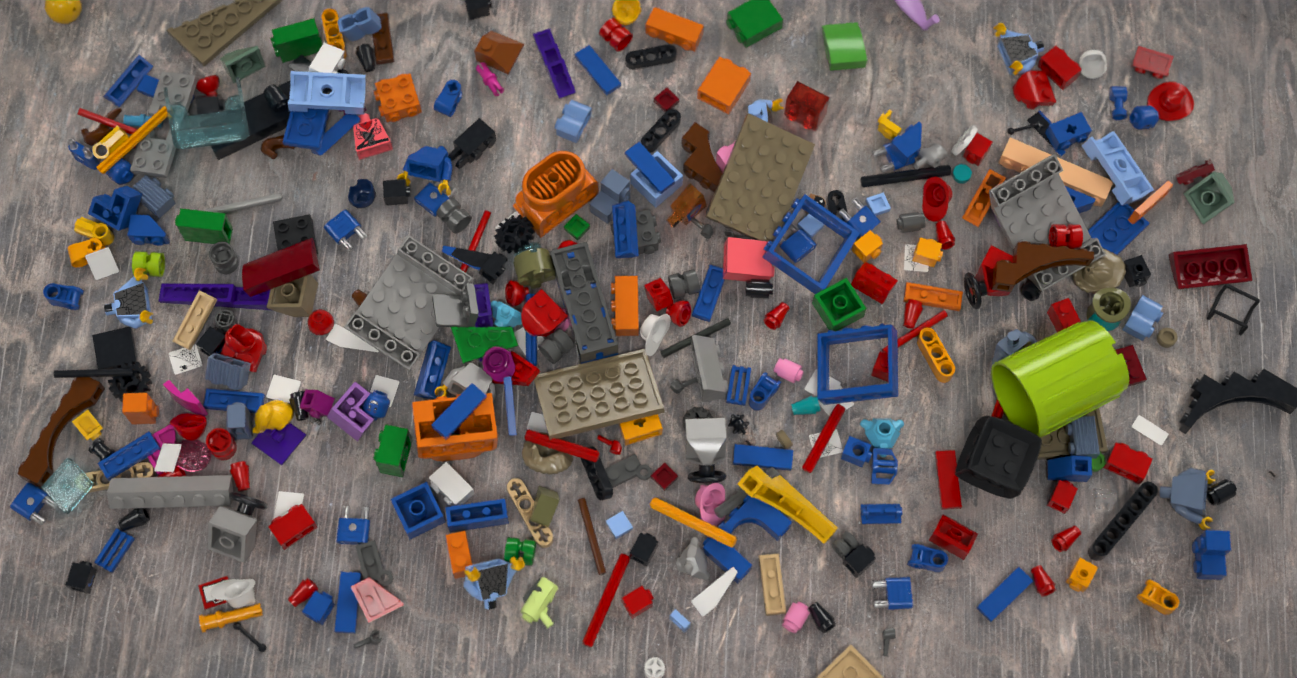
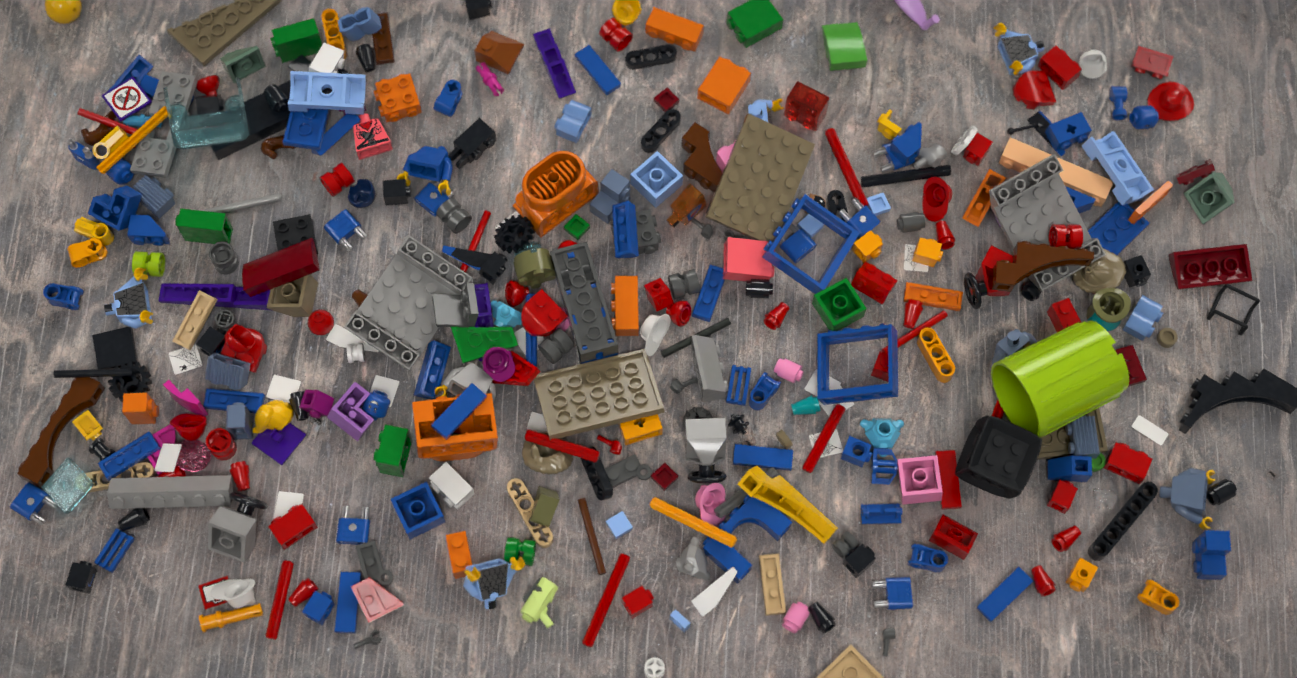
(102, 263): white sticker -> none
(126, 99): none -> piece
(261, 647): black hinge -> none
(279, 600): none -> red axle
(337, 179): none -> red wheel
(355, 353): none -> white wheel
(477, 515): blue brick -> none
(510, 408): tile -> none
(644, 549): black brick -> none
(649, 167): blue tile -> none
(845, 166): none -> red axle
(919, 480): none -> bright pink brick
(962, 173): teal tile -> none

